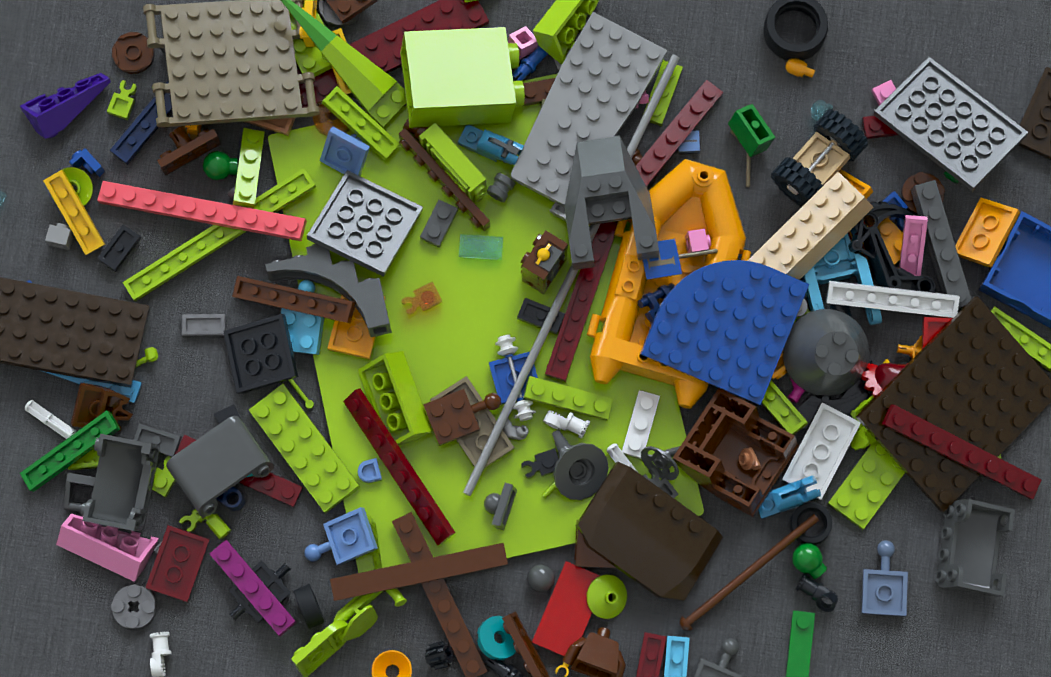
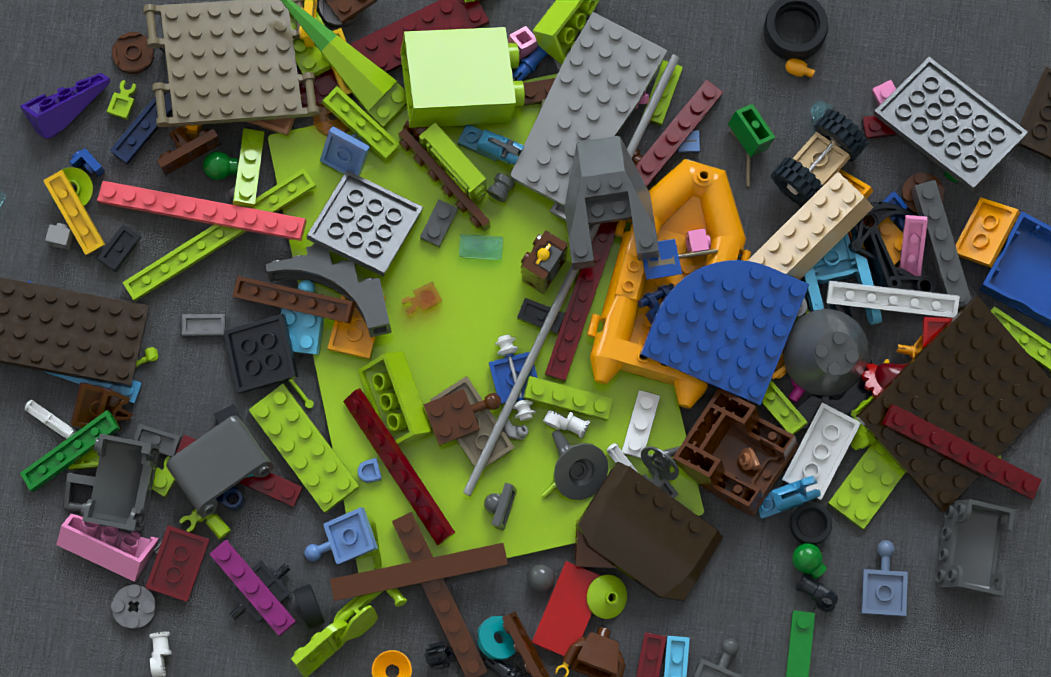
(544, 463): black plate -> none
(741, 578): reddish brown bar -> none

